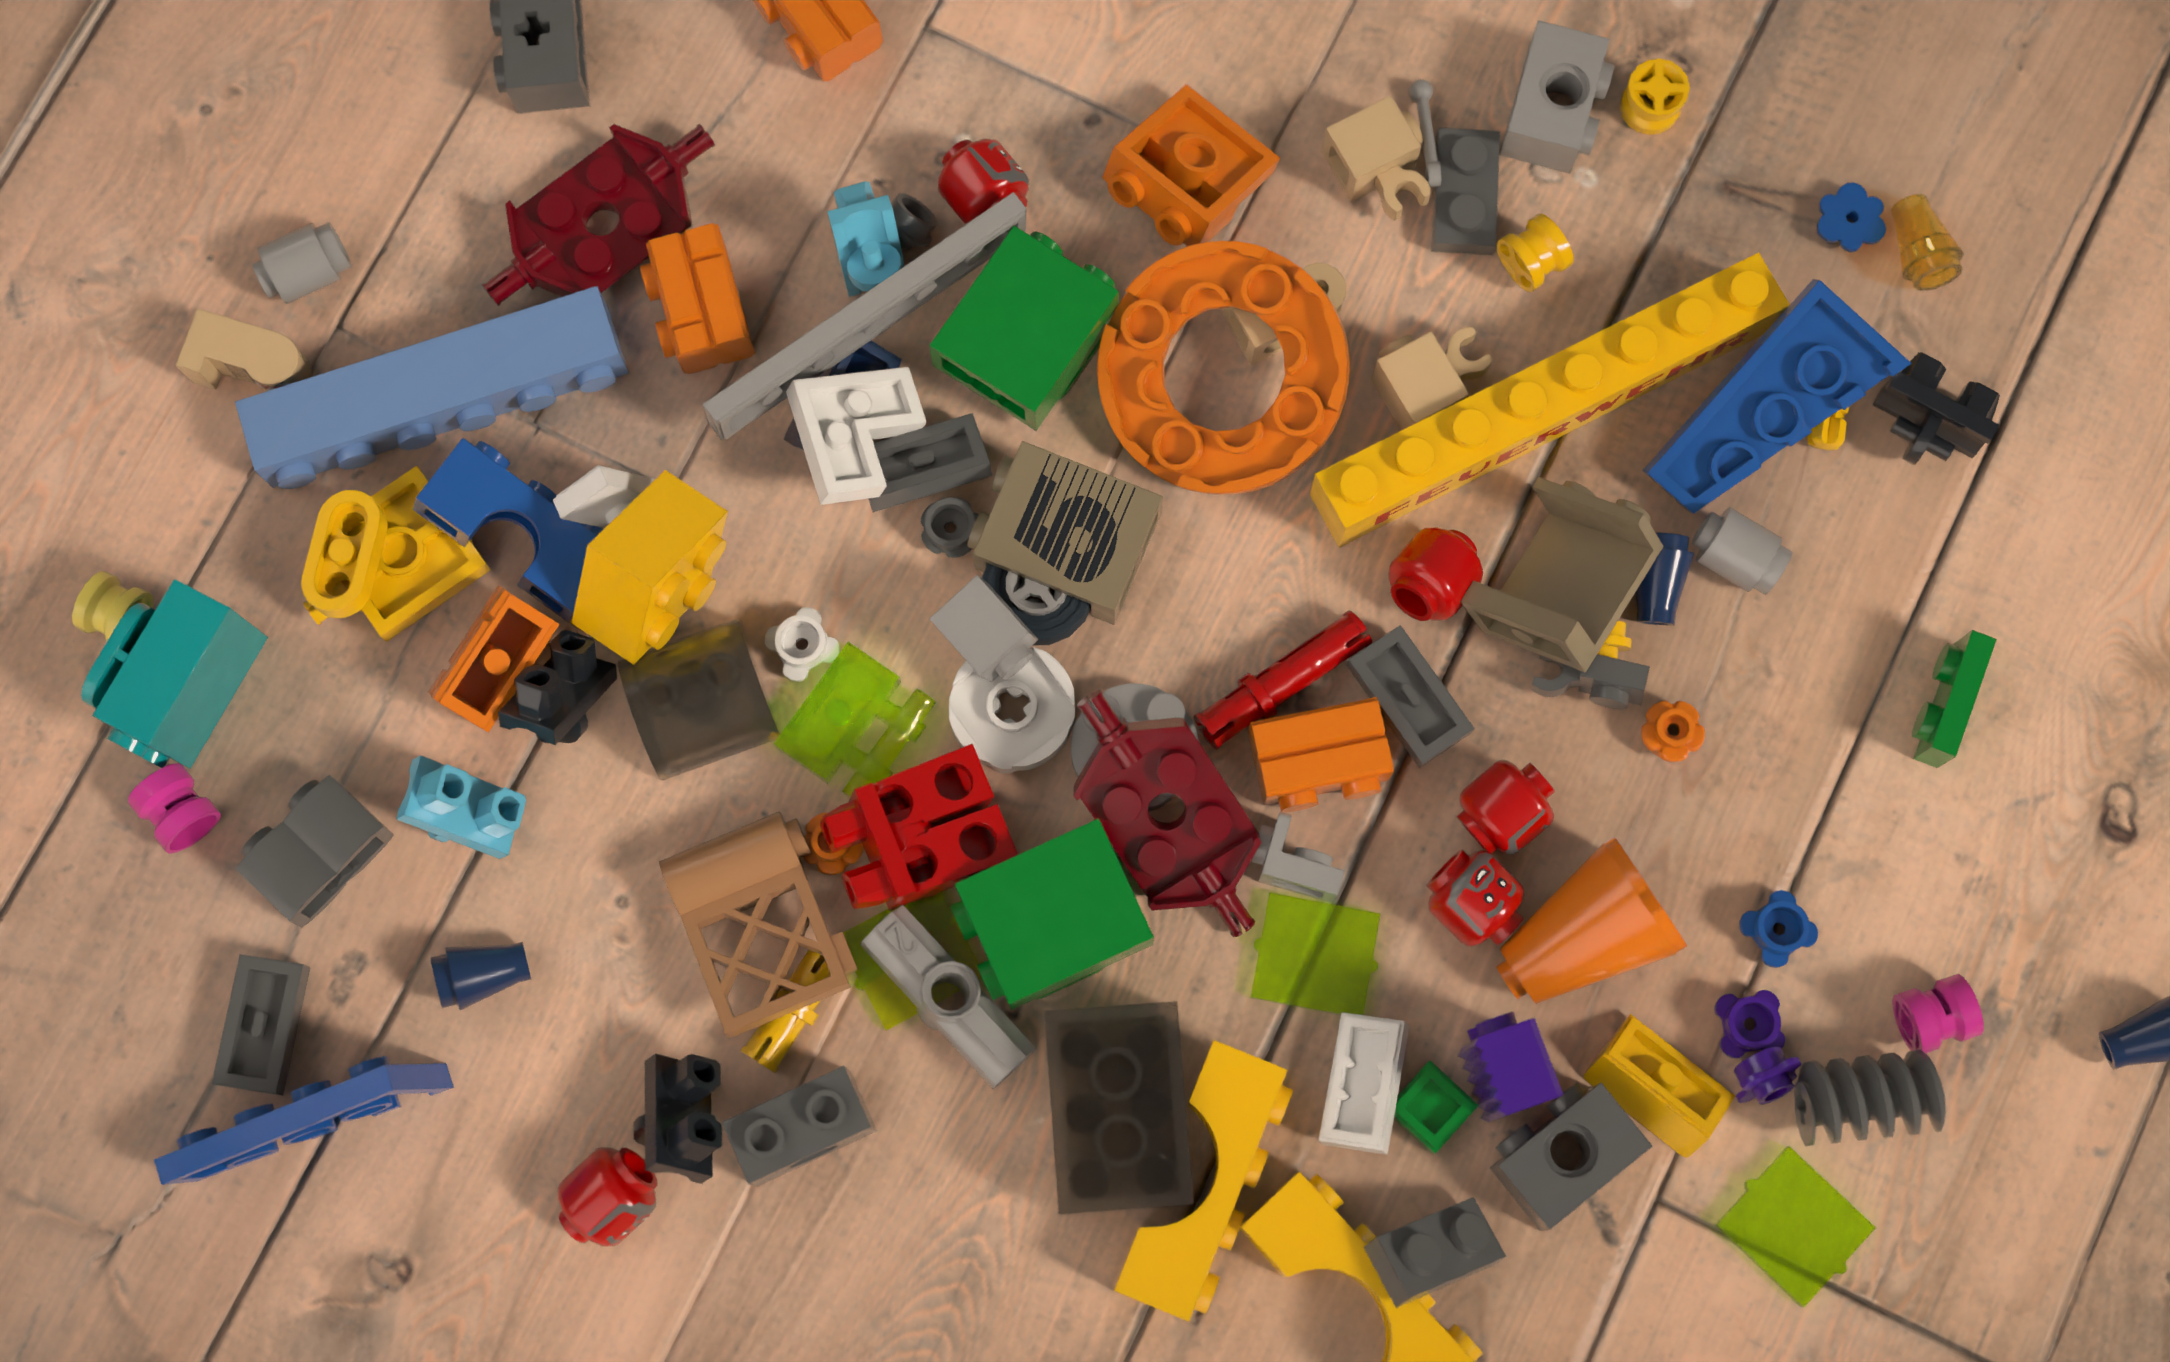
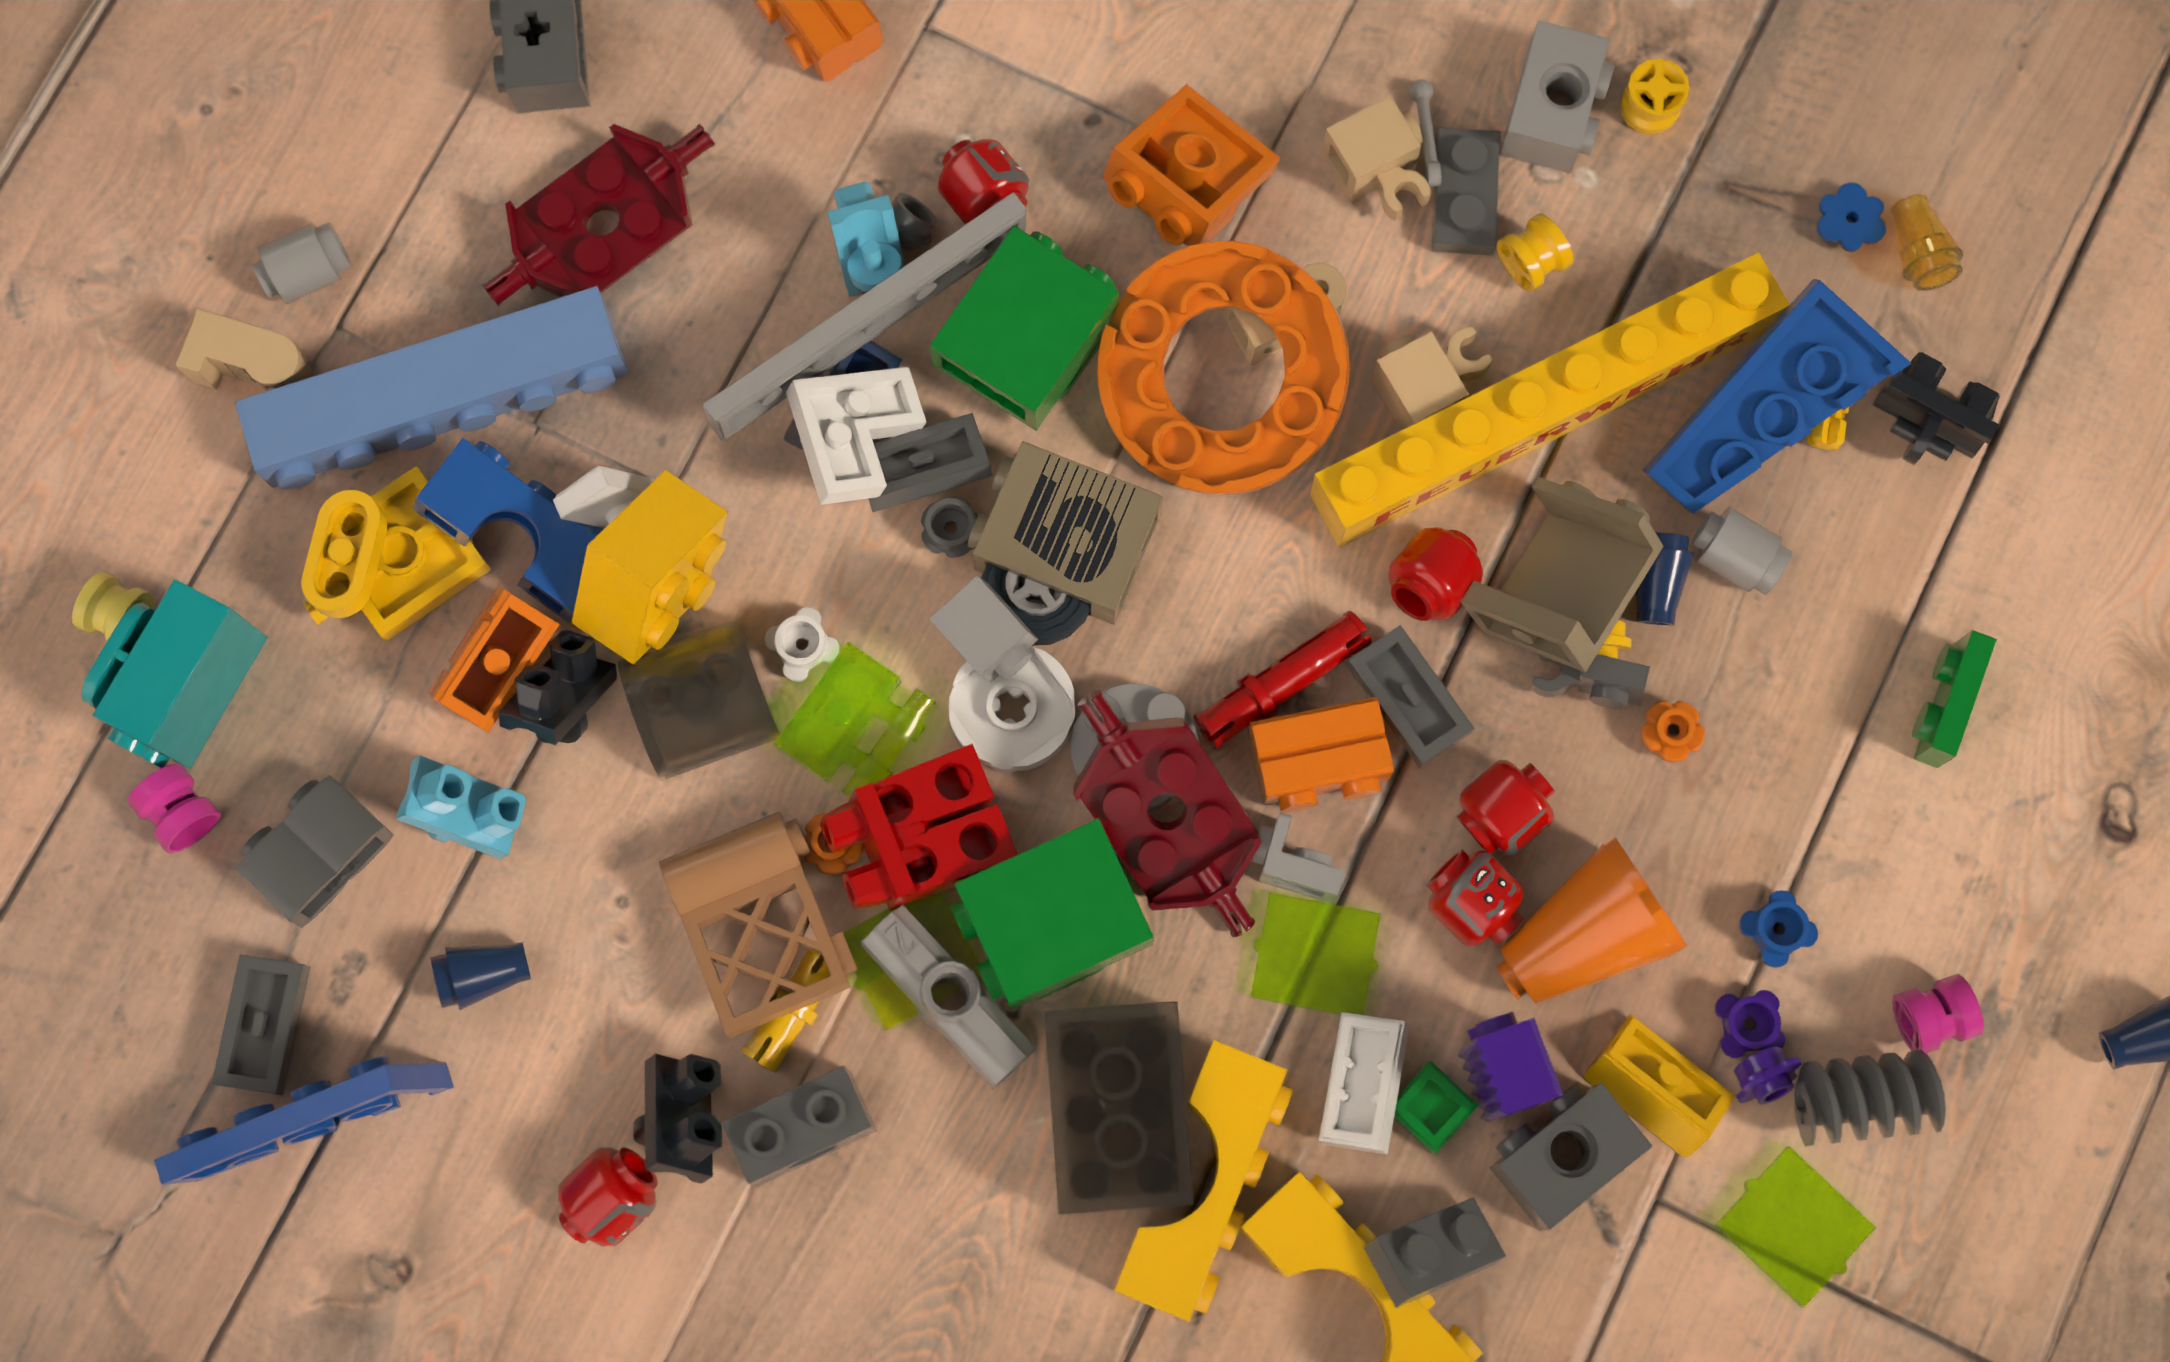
(698, 298): orange brick -> none

